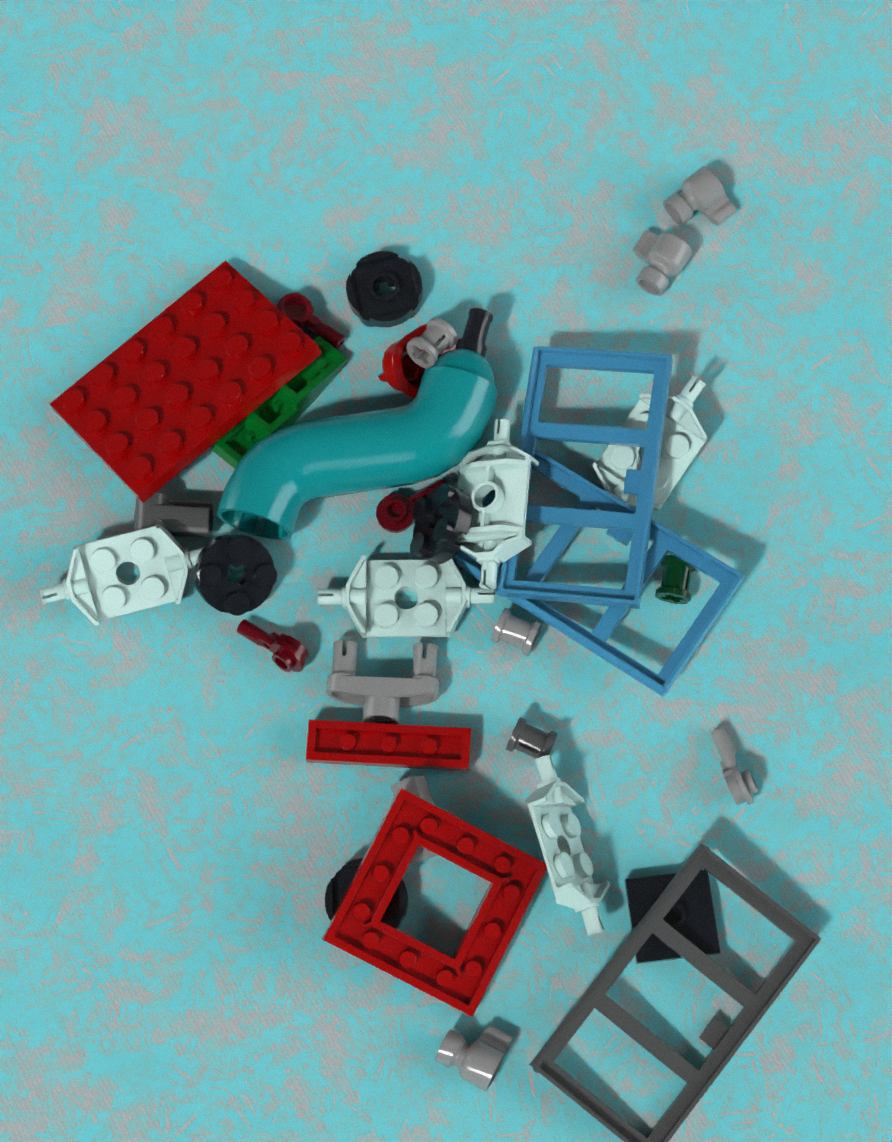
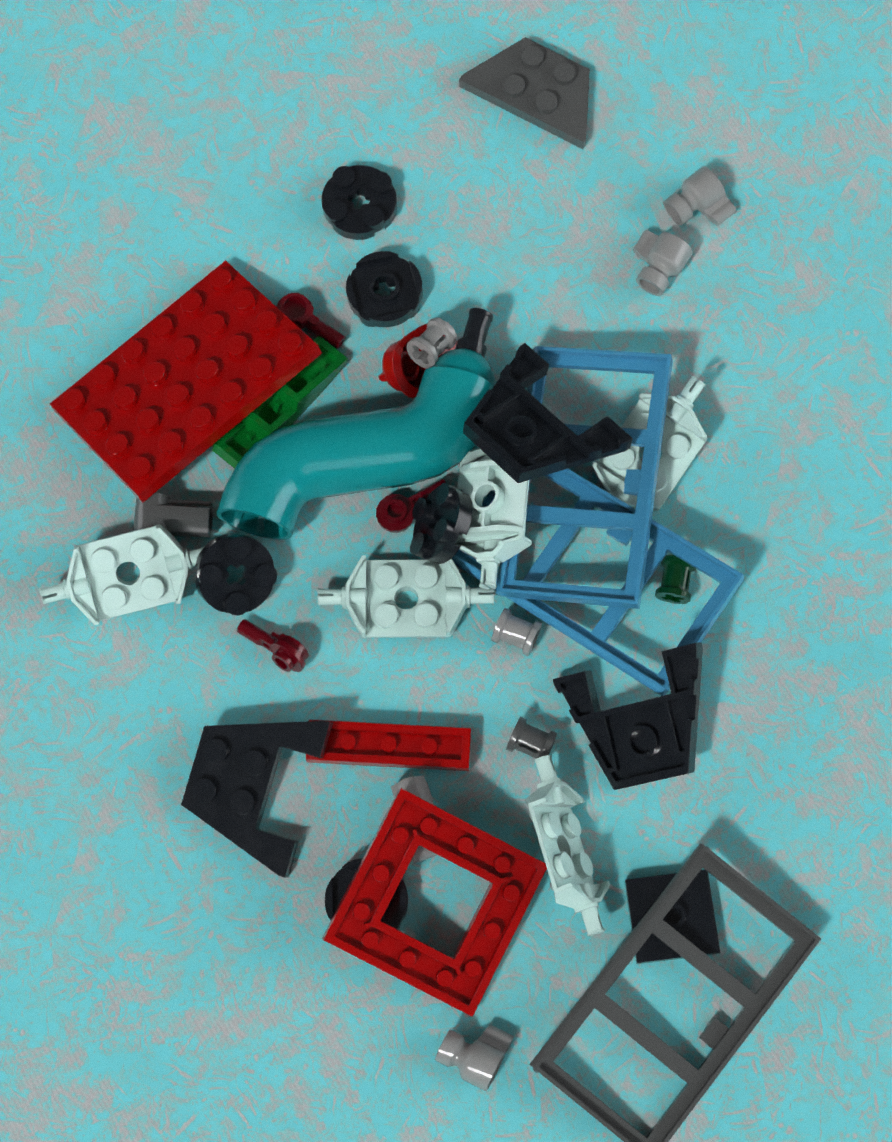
(235, 777): none -> black wing
(353, 182): none -> black plate
(383, 695): light grey connector -> none
(528, 437): none -> black wing
(536, 88): none -> dark grey wing
(647, 737): none -> black wing
(739, 783): light grey plate -> none

